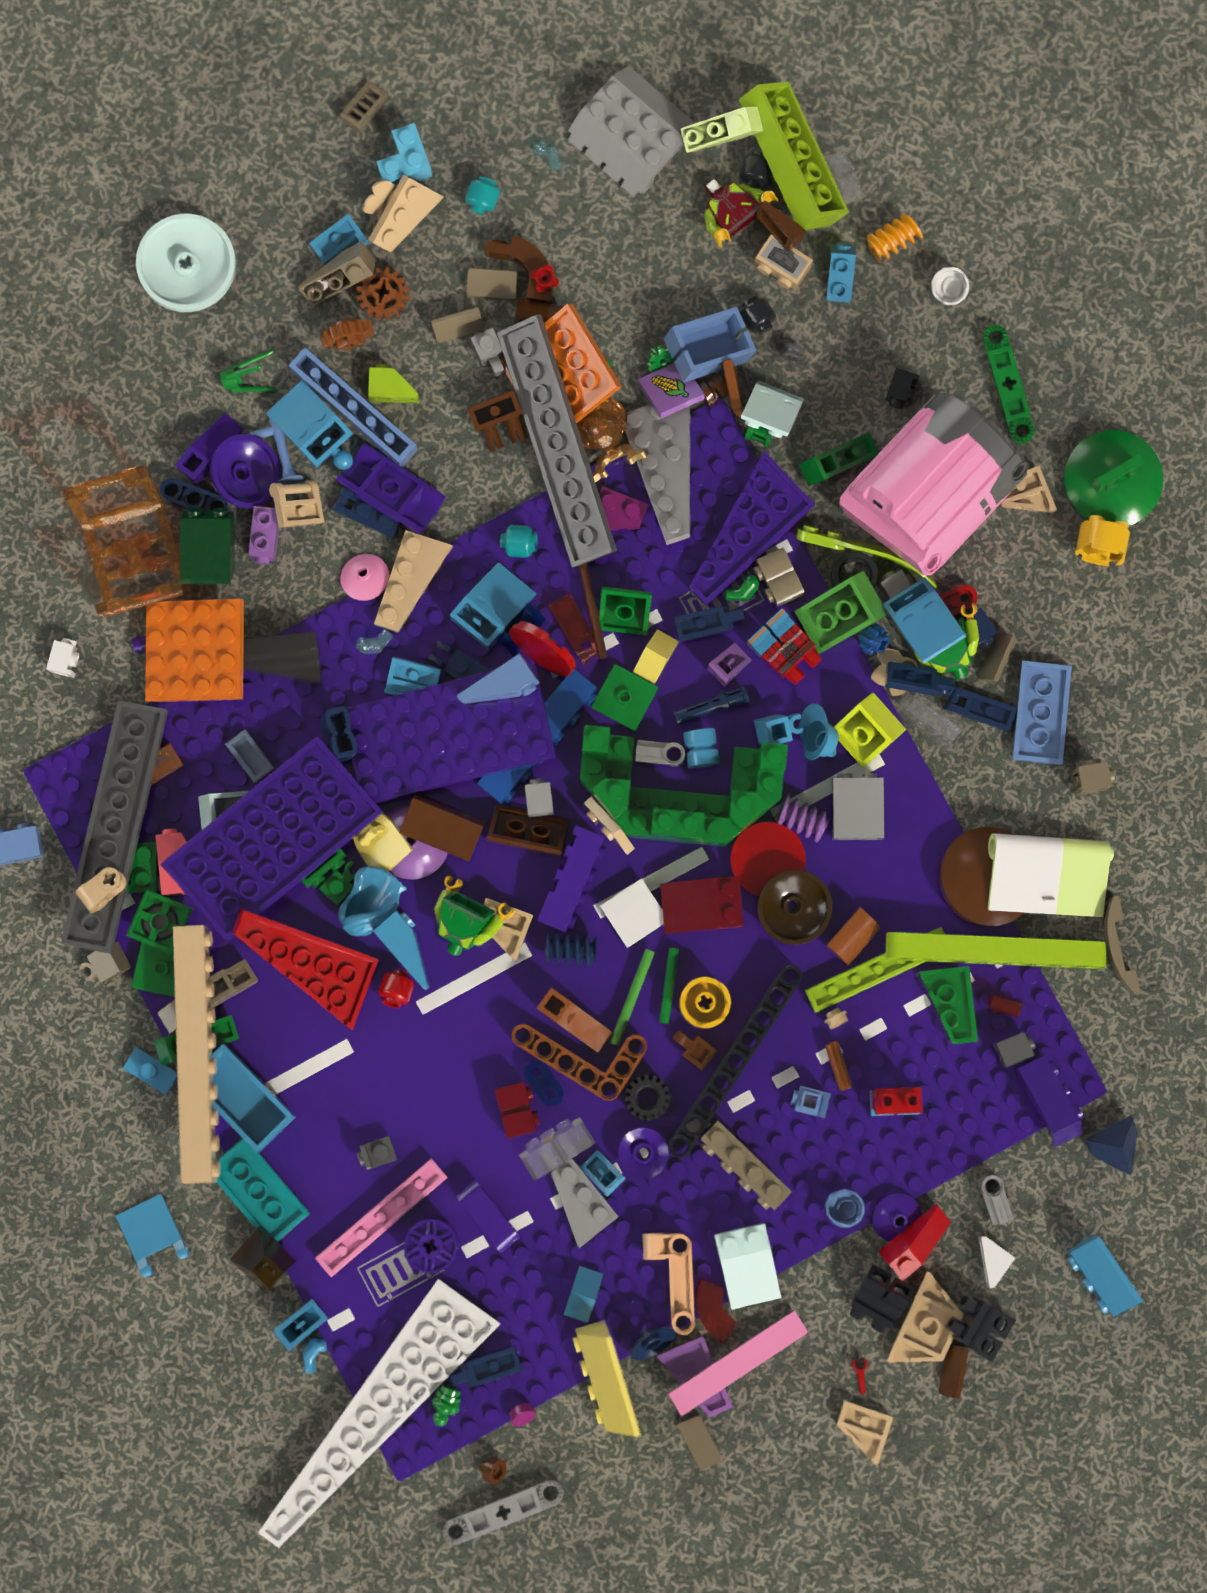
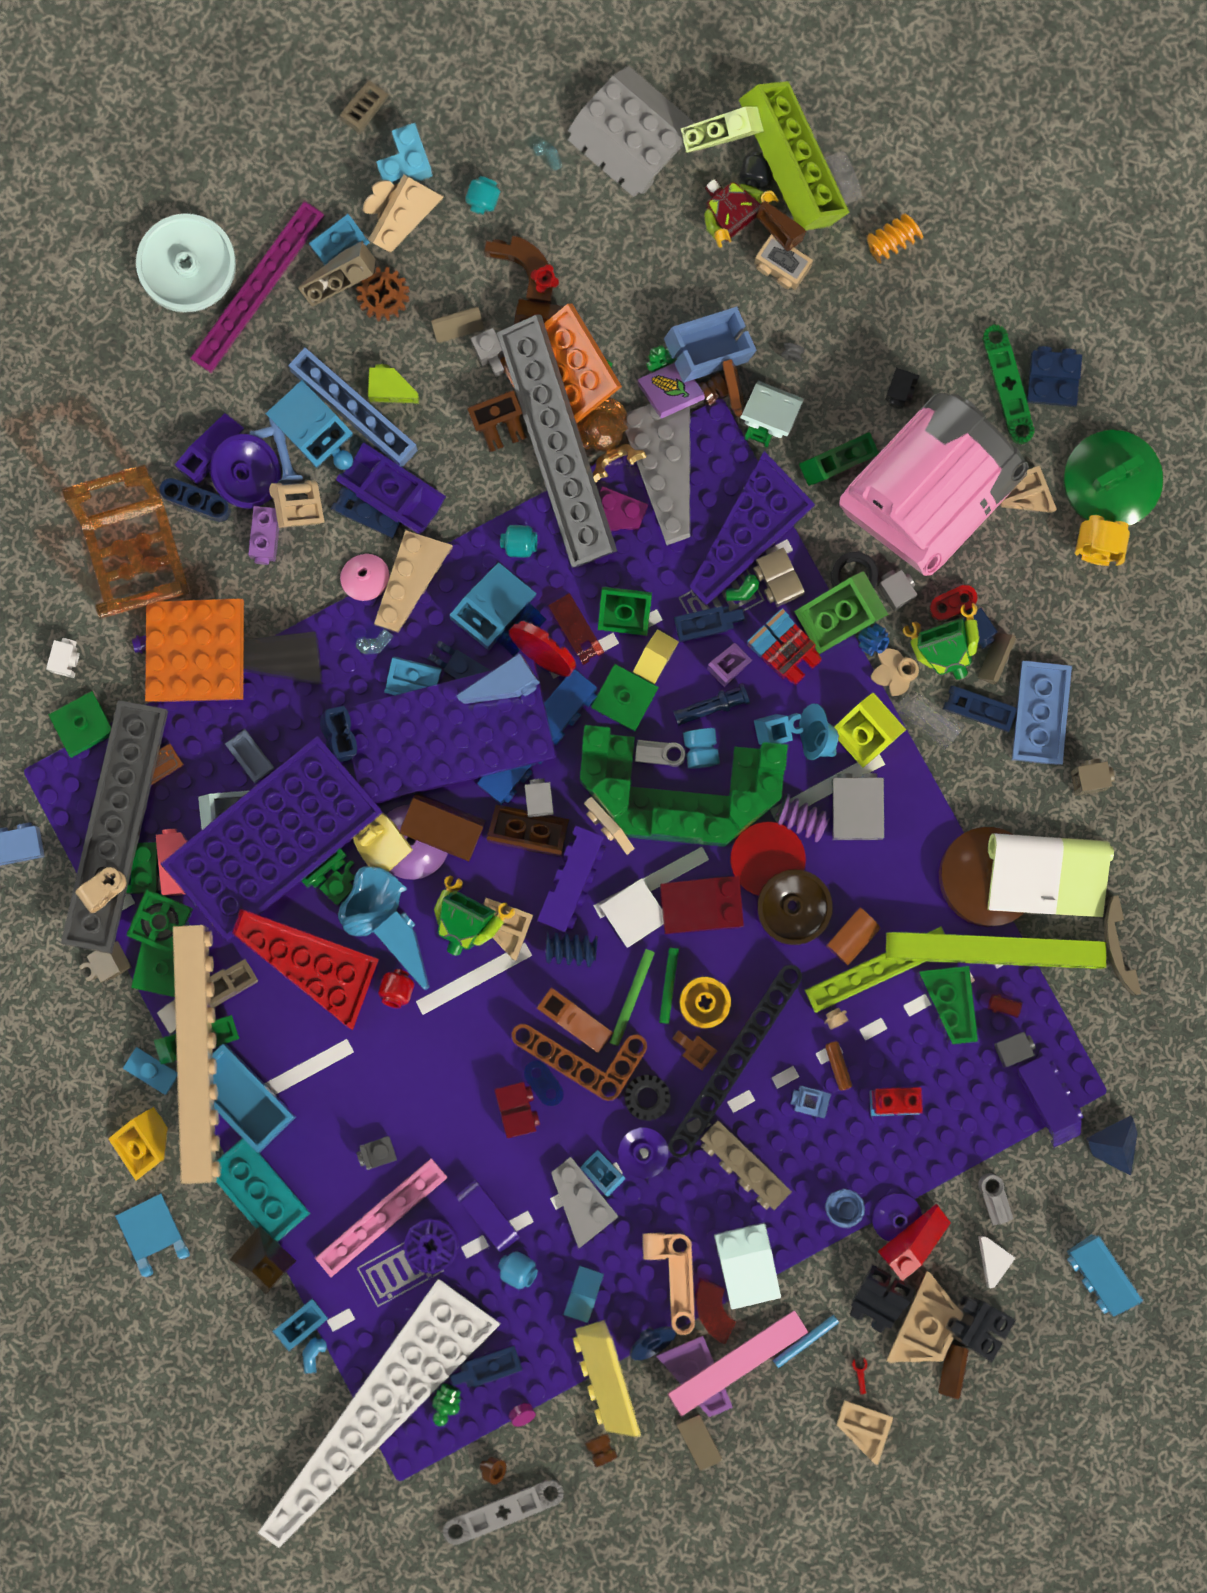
(81, 724): none -> green plate
(141, 1142): none -> yellow slope
(207, 546): dark green slope -> none
(233, 375): green plant -> none
(257, 287): none -> magenta tile
(347, 334): dark orange gear -> none
(491, 283): dark tan slope -> none
(517, 1270): none -> dark azure head
(556, 1147): clear brick -> none
(592, 611): copper bar -> none
(599, 1444): none -> reddish brown wheel
(757, 315): black head -> none
(805, 1341): none -> dark azure bar
(835, 541): lime plant -> none
(841, 272): dark azure bracket -> none
(917, 680): dark blue hinge -> none
(924, 620): dark azure slope -> none
(950, 285): white hair -> none
(1054, 377): none -> dark blue plate

